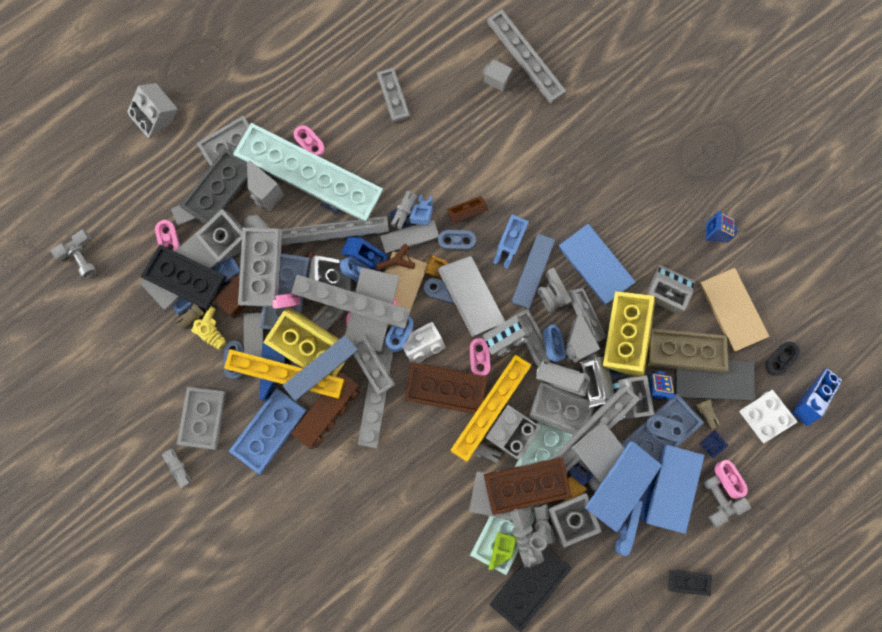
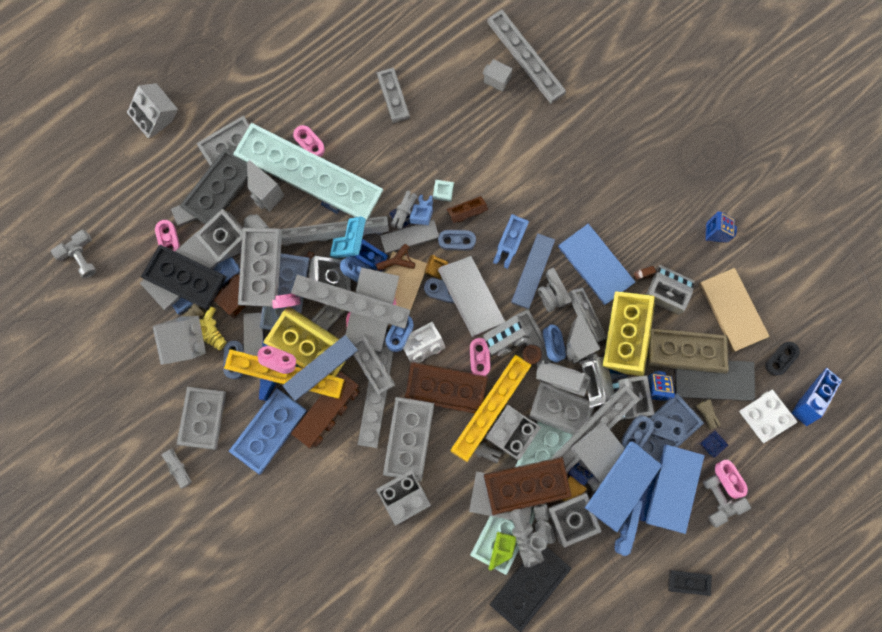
(179, 339): none -> light grey slope
(276, 359): none -> bright pink plate
(351, 243): none -> medium azure tile
(403, 497): none -> light grey slope
(408, 437): none -> light grey tile
(443, 190): none -> light aqua tile
(532, 354): none -> reddish brown tile
(639, 435): none -> sand blue plate
(645, 273): none -> reddish brown tile

